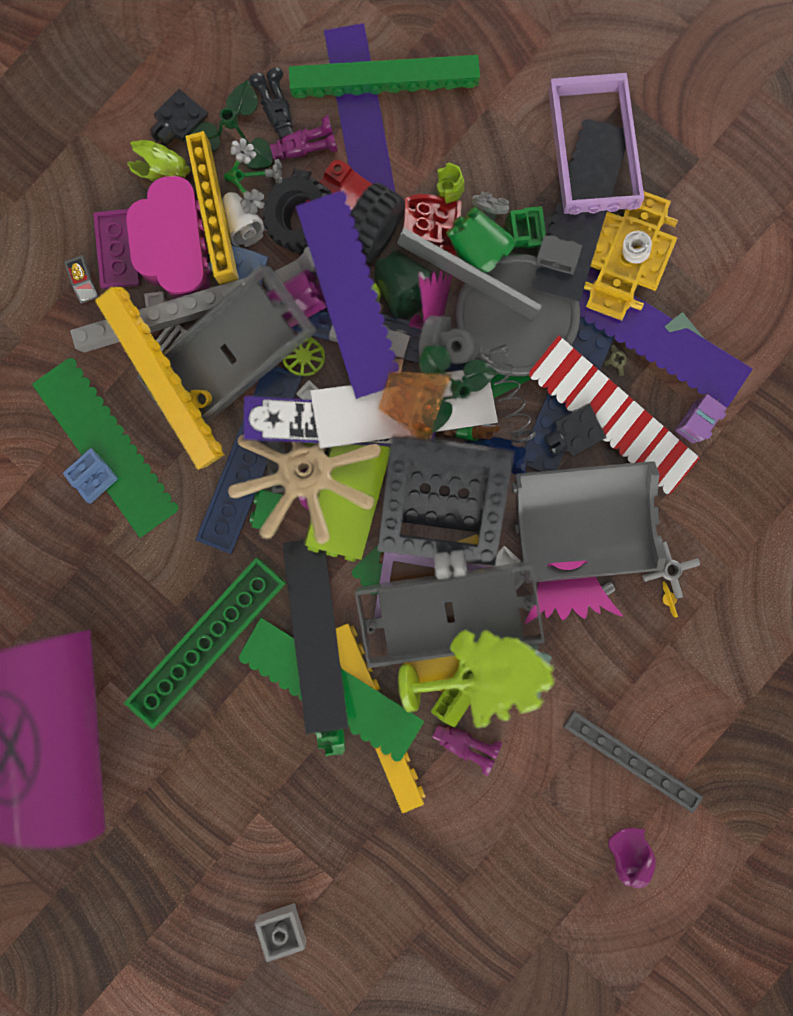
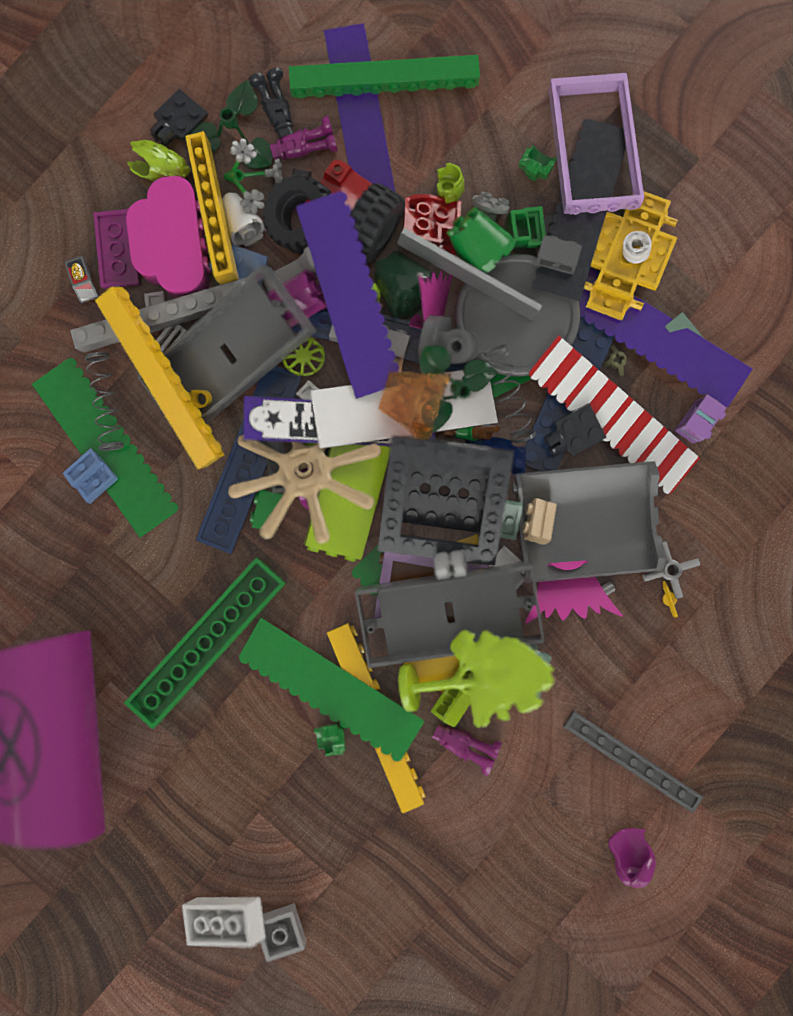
(105, 446): none -> dark grey piece
(223, 921): none -> white brick
(315, 638): black sticker -> none
(511, 519): none -> sand green tile
(536, 164): none -> green hair
(539, 521): none -> tan brick

